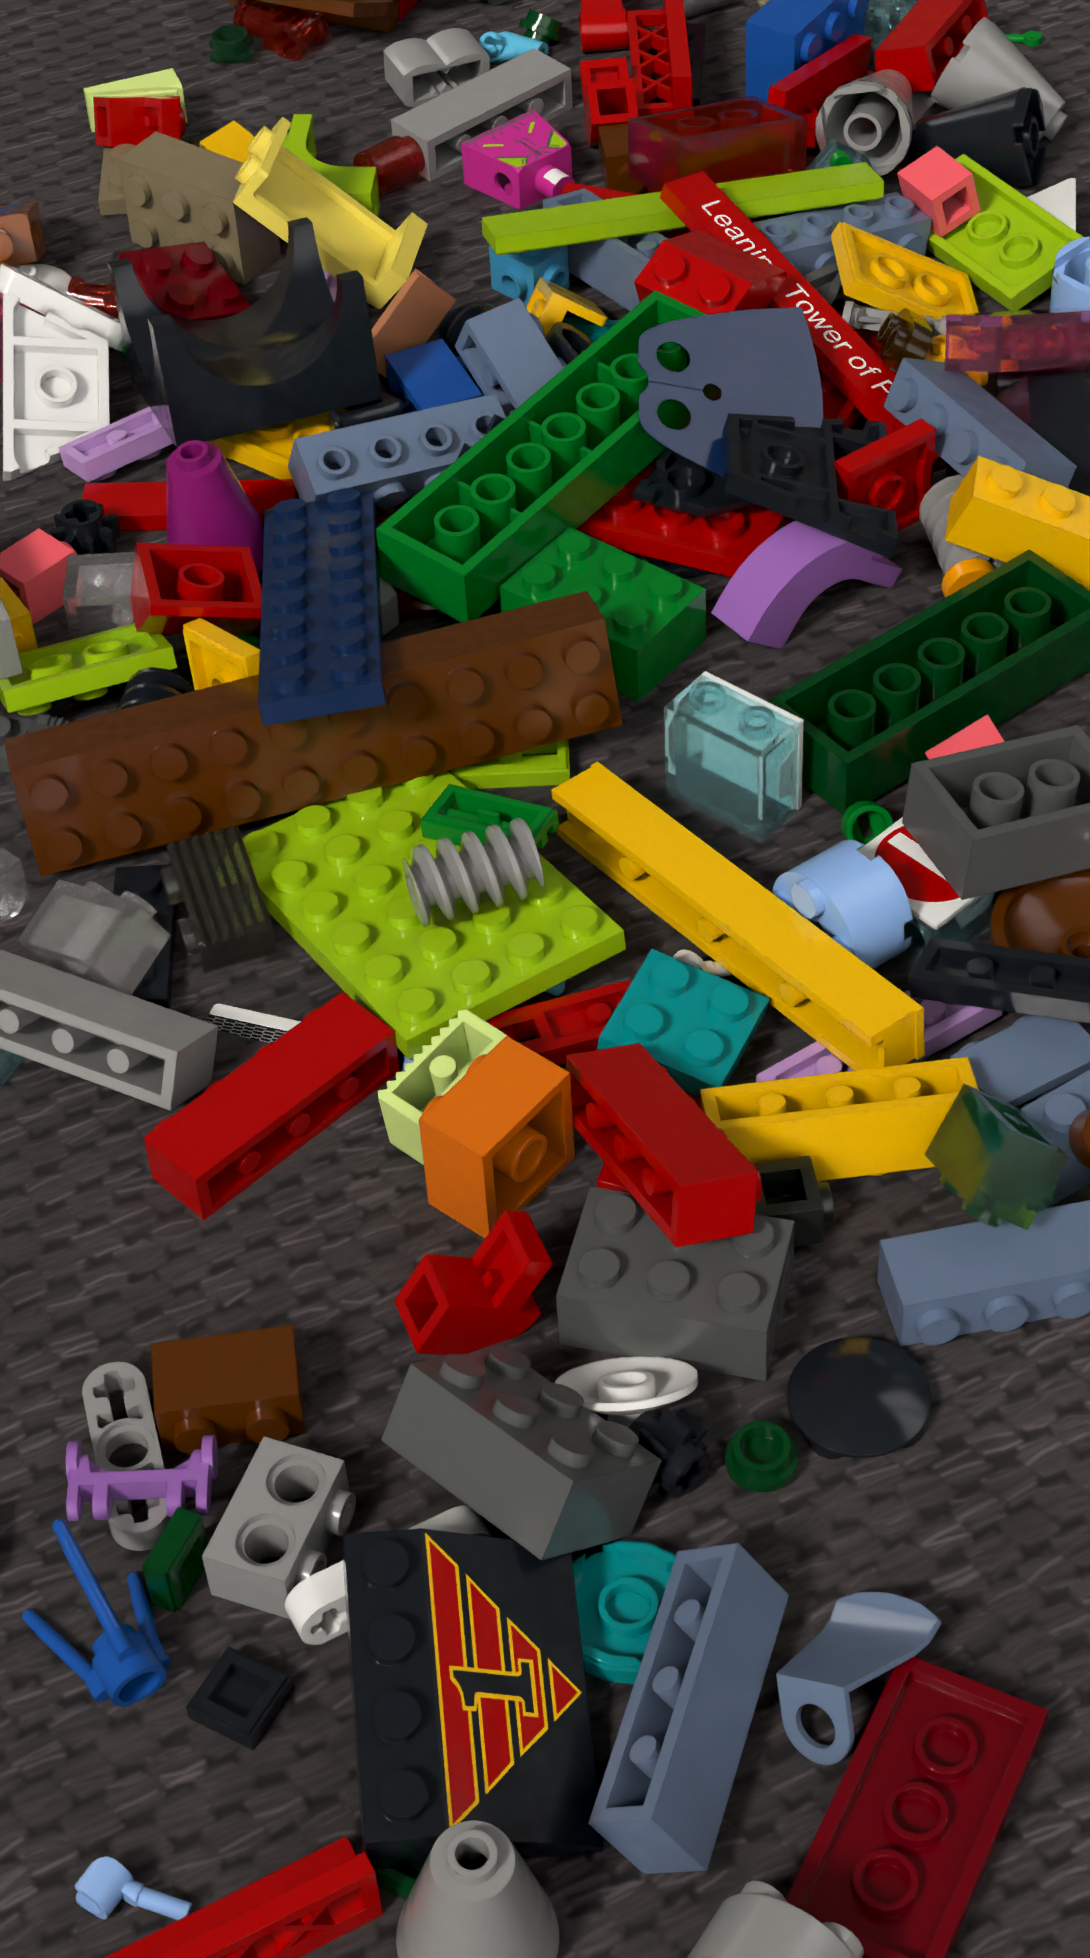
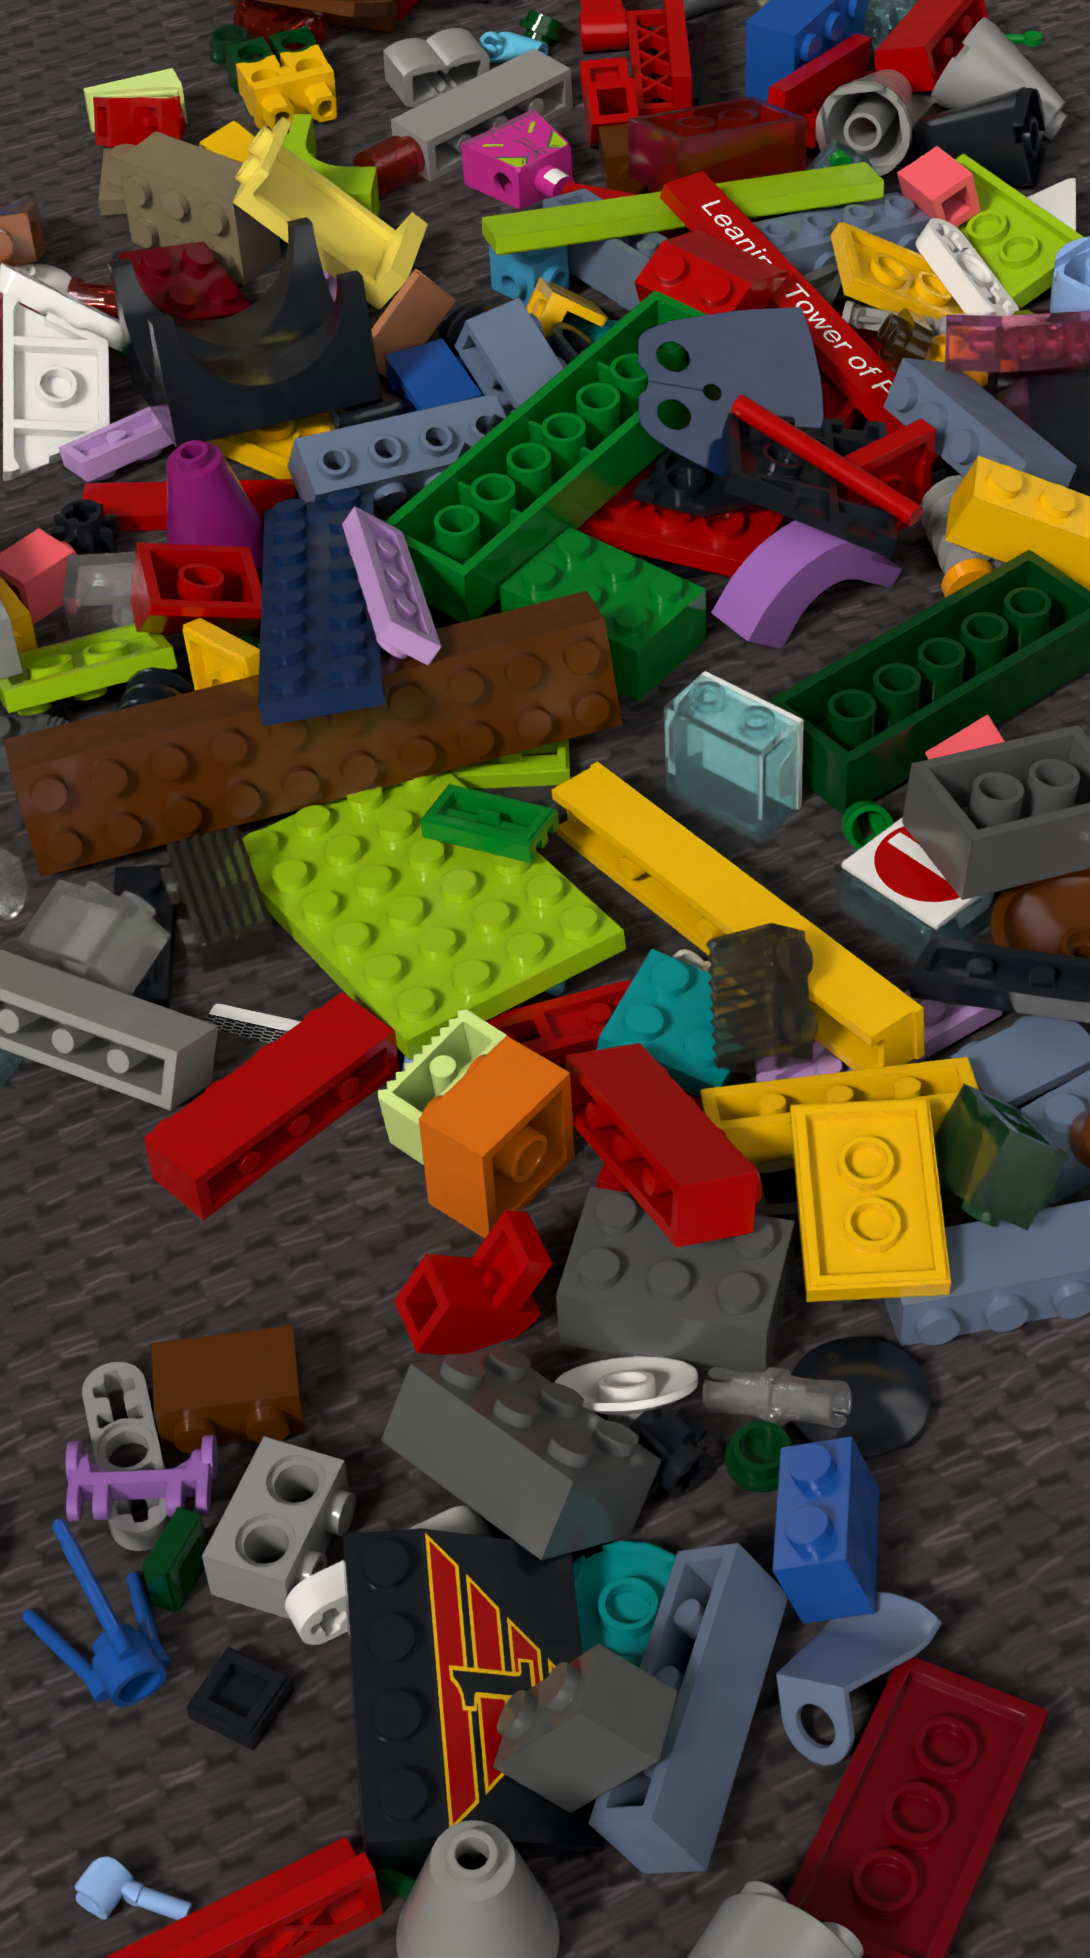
(282, 79): none -> yellow hips
(391, 587): none -> lavender plate
(472, 870): light grey piece -> none
(584, 1728): none -> dark grey brick
(761, 999): none -> clear smoke brick
(777, 1396): none -> clear pin
(827, 460): none -> red bar
(827, 1530): none -> blue brick
(850, 901): light blue brick -> none
(869, 1200): none -> yellow tile
(962, 269): none -> white beam

